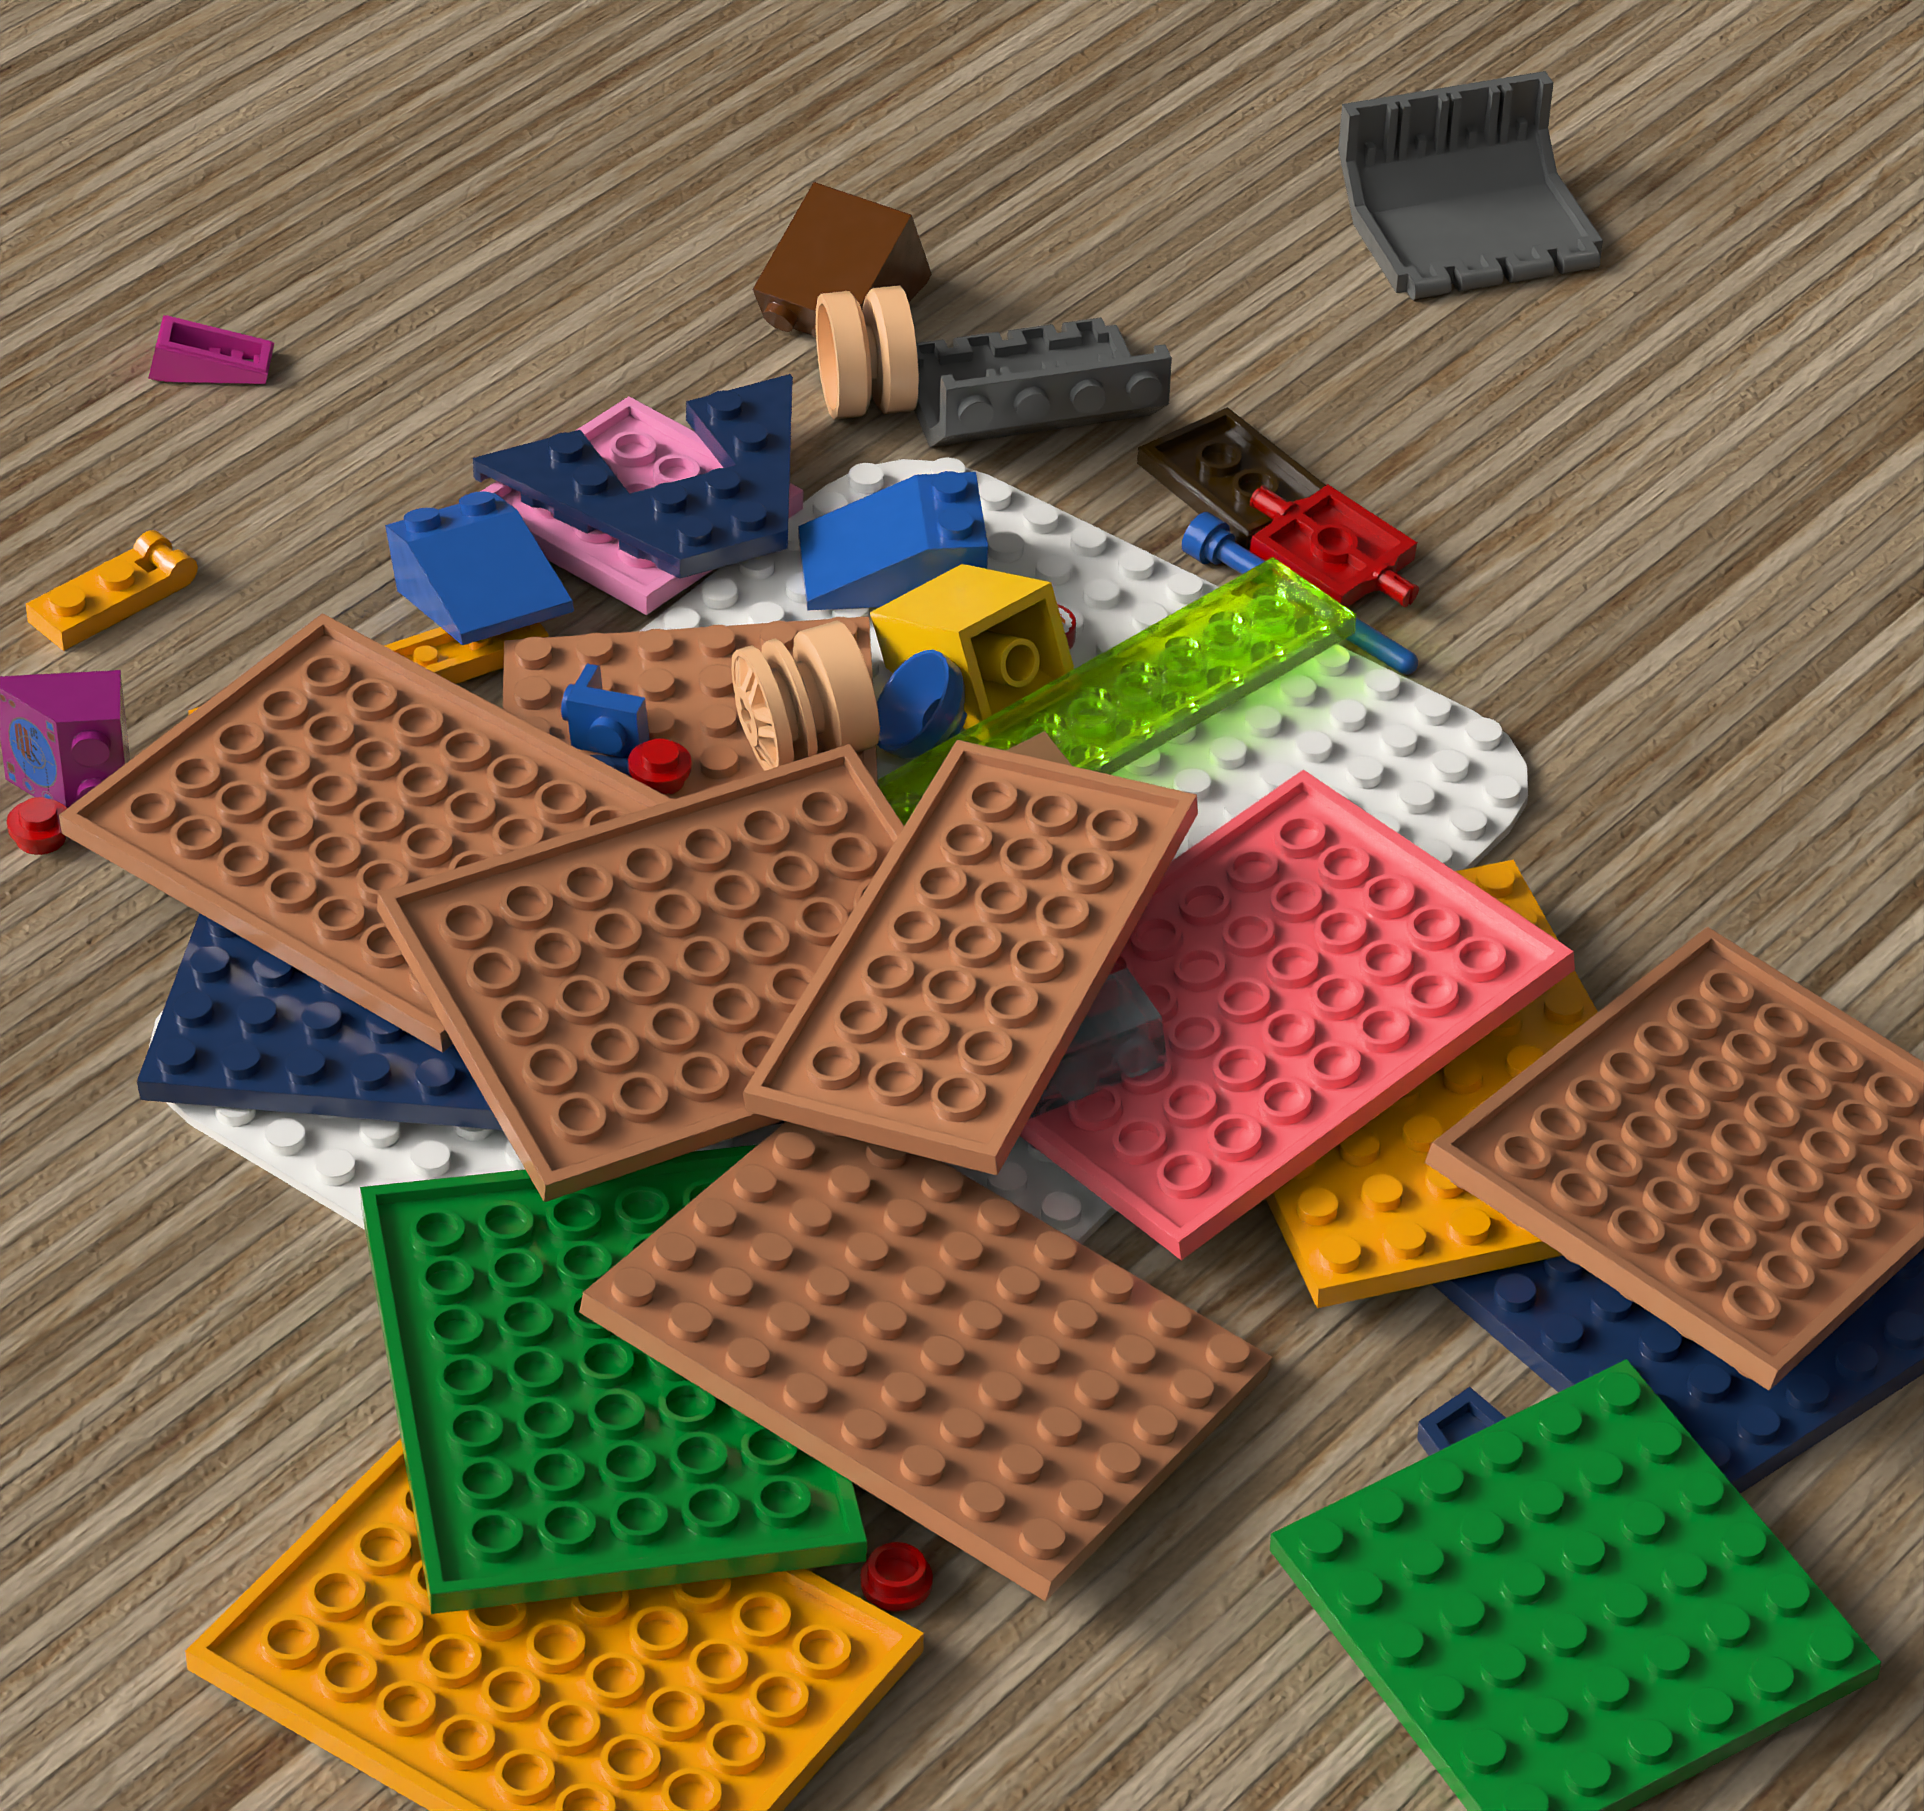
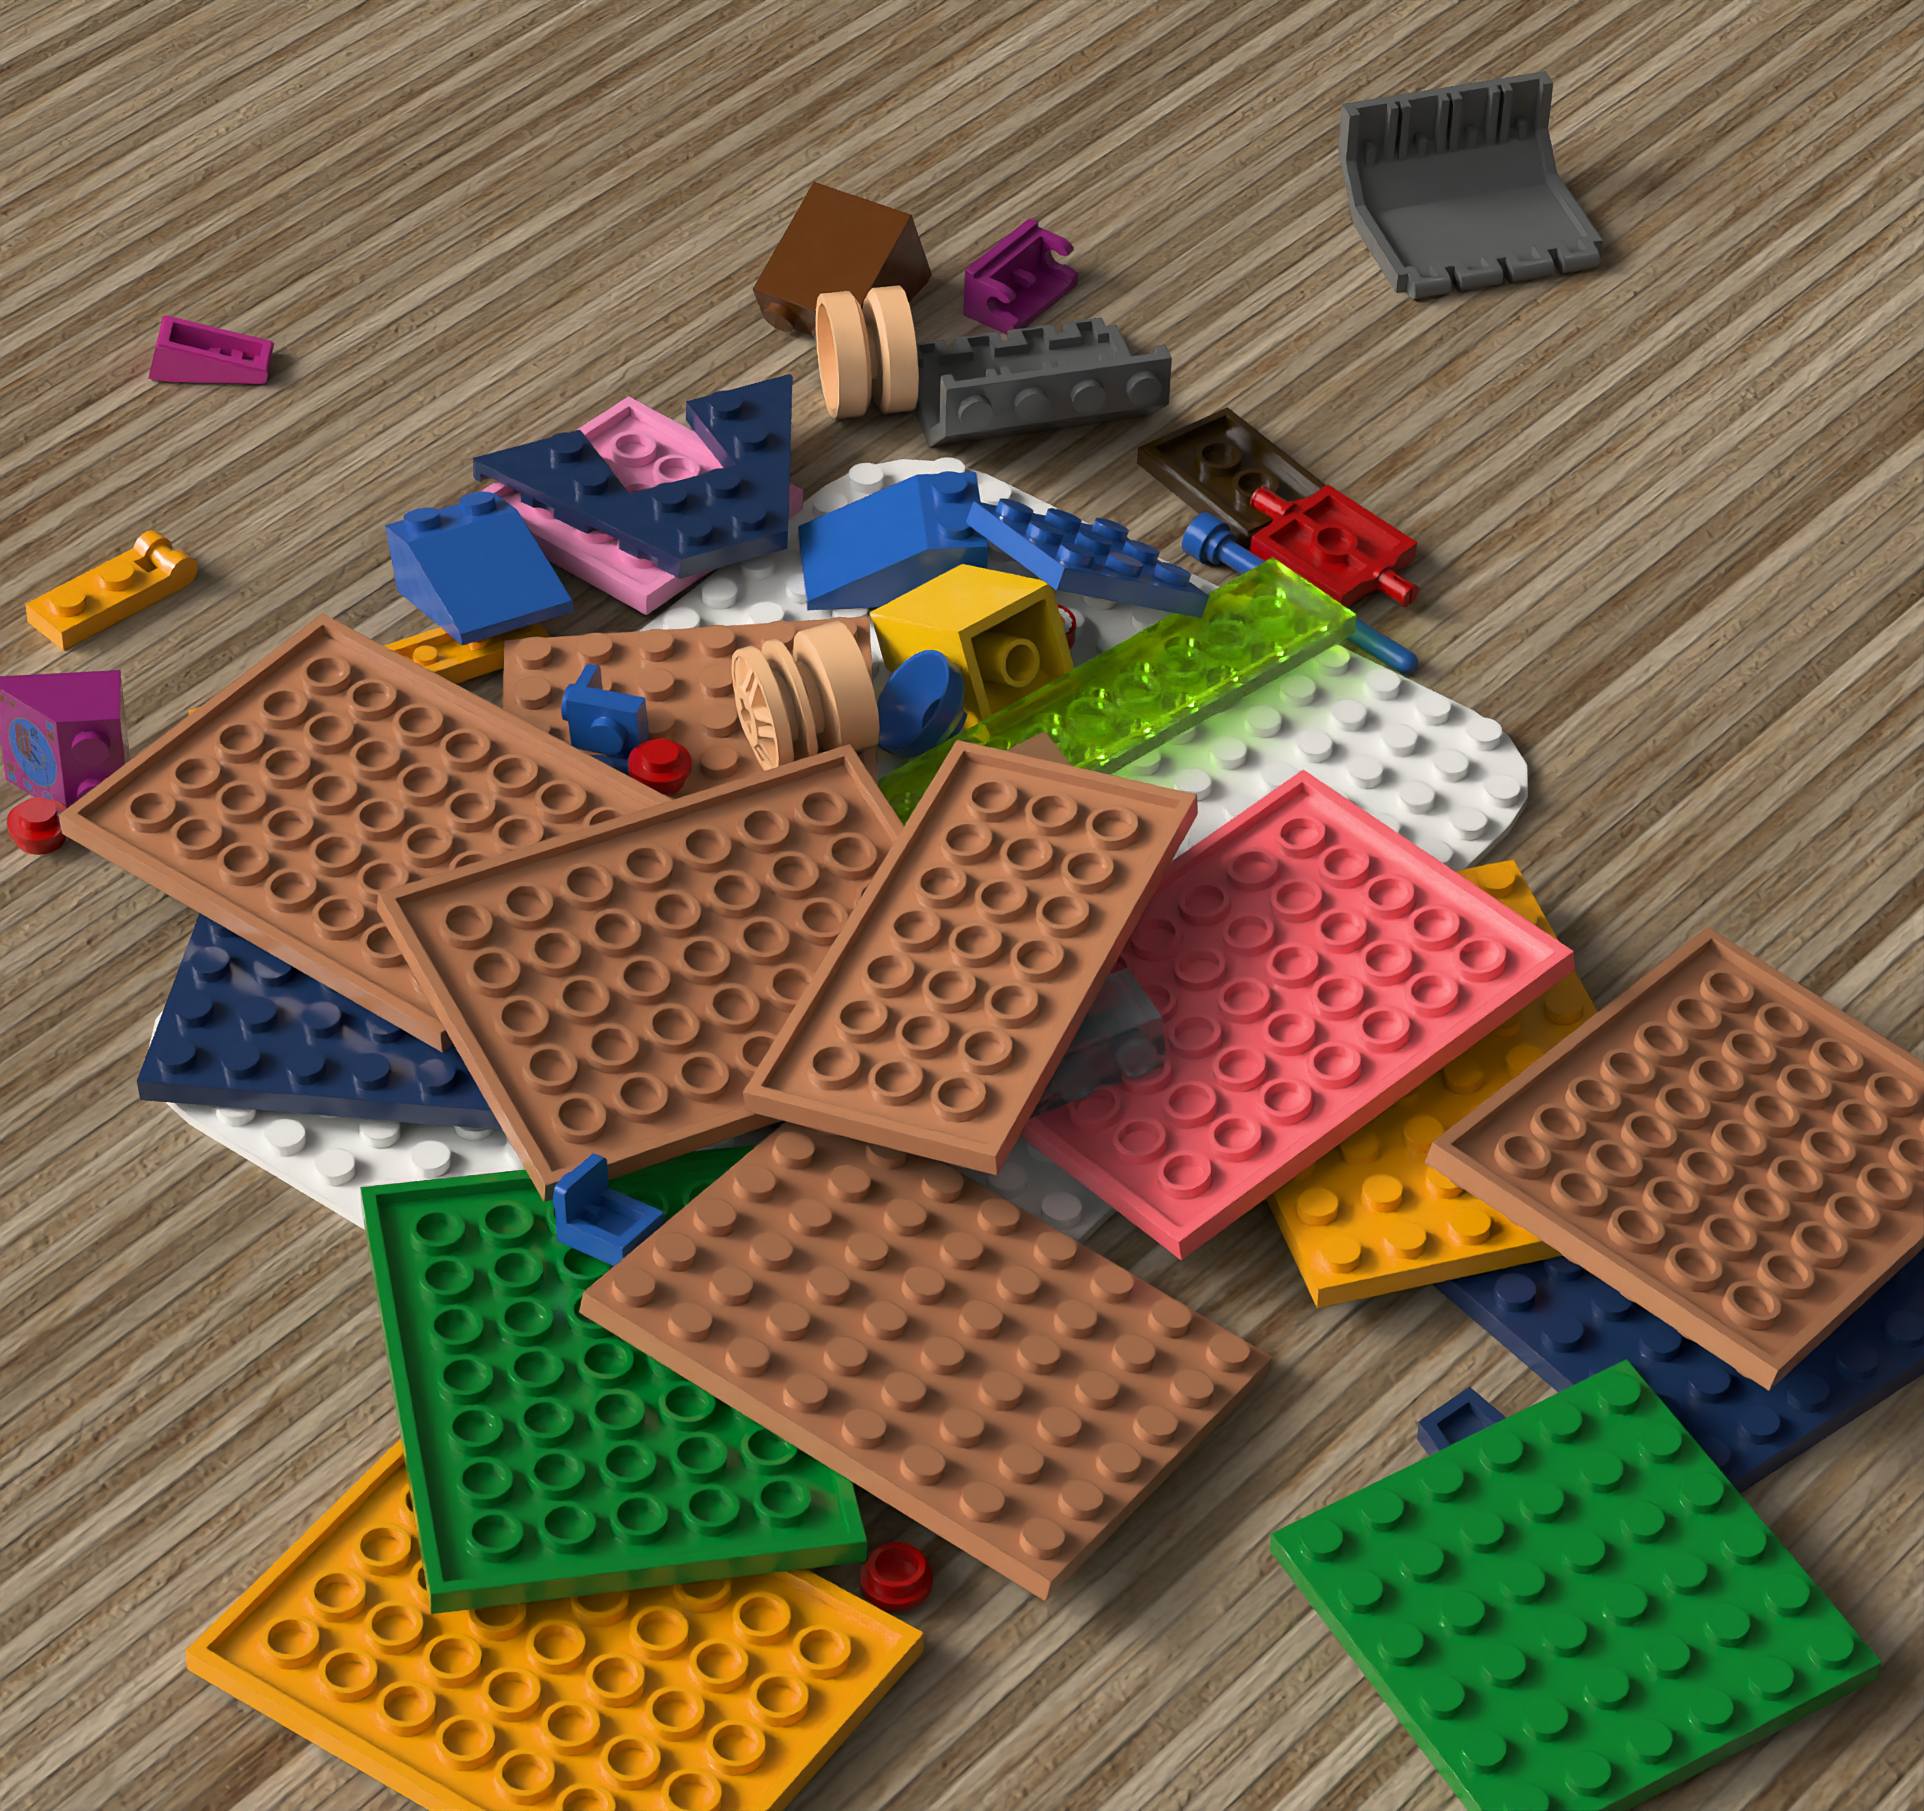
(599, 1218): none -> blue bracket
(1018, 279): none -> magenta hinge
(1087, 557): none -> blue plate

